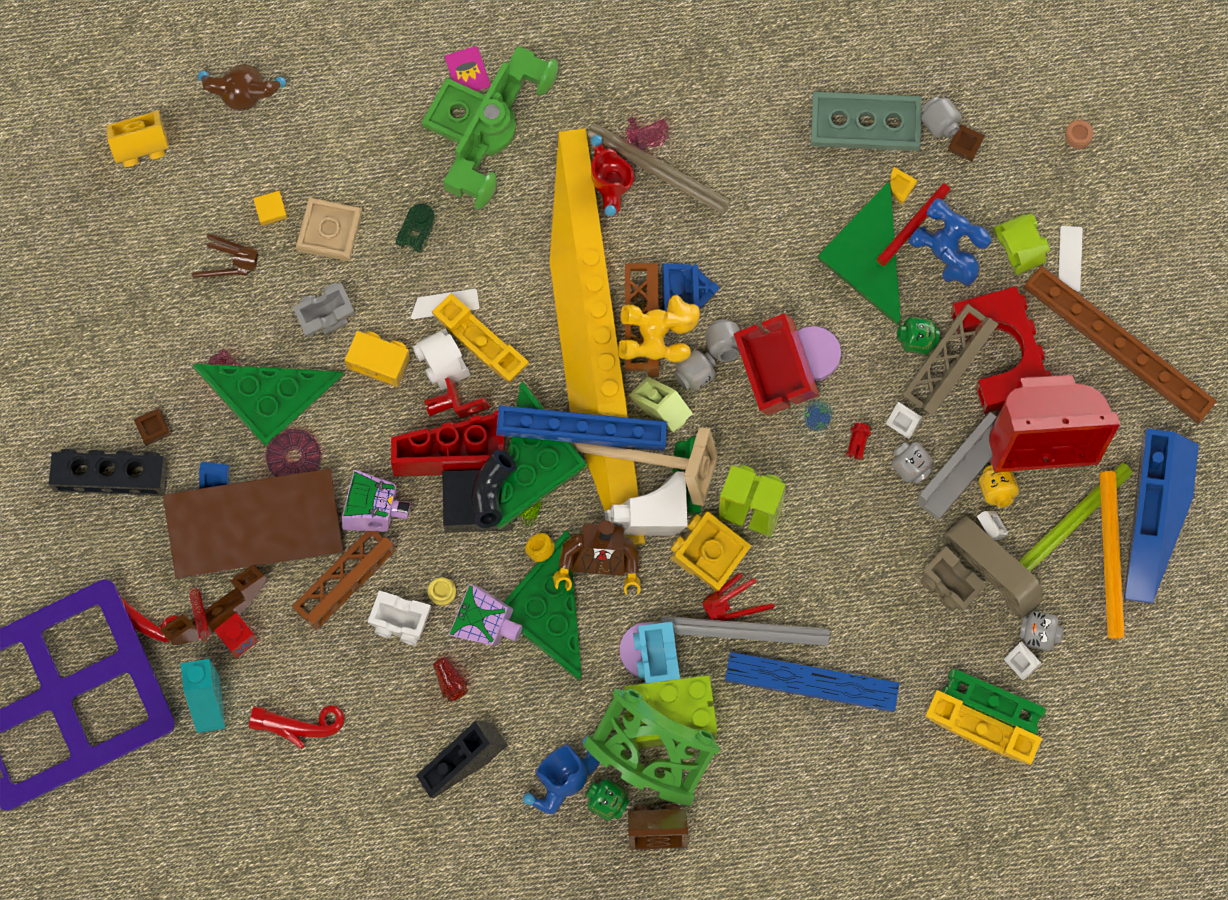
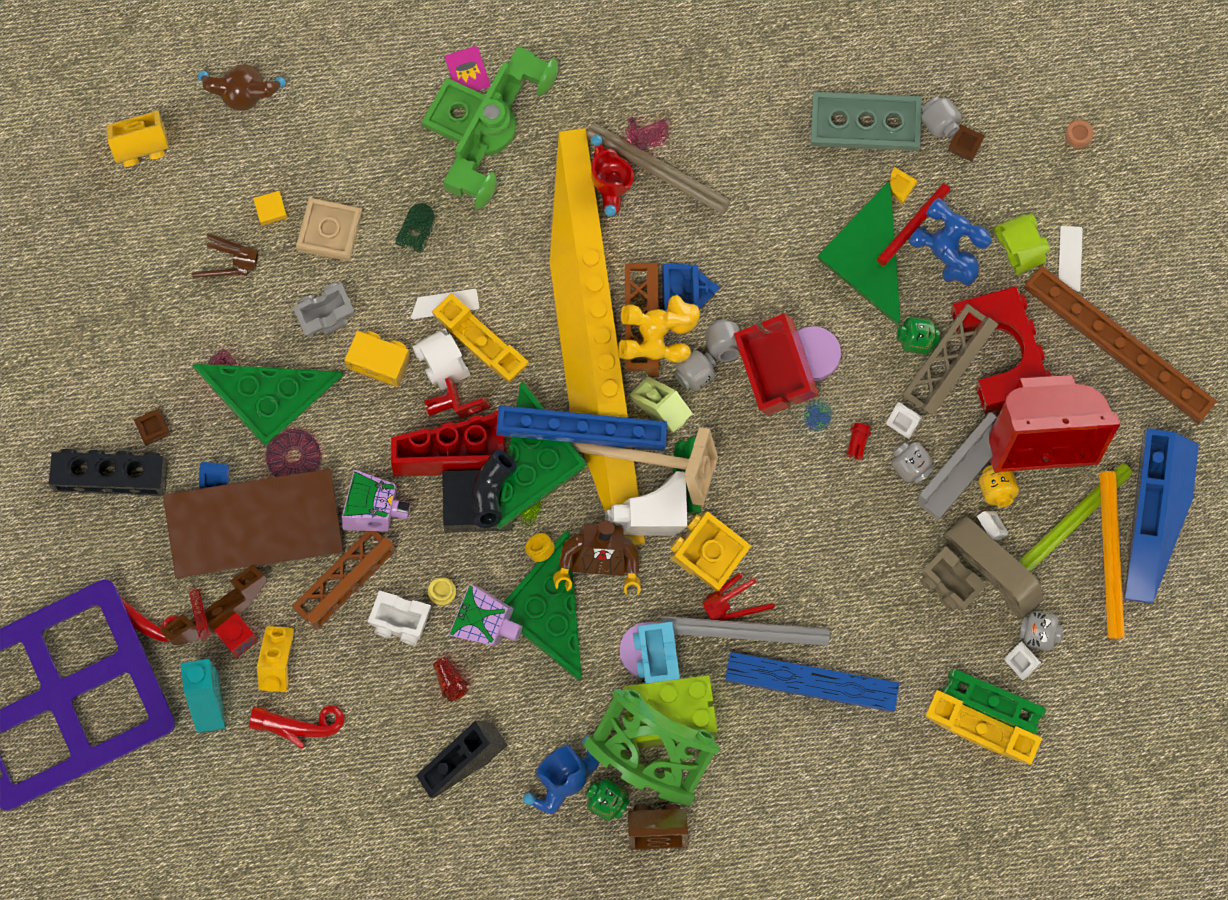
(273, 659): none -> yellow bracket
(747, 490): lime piece -> none

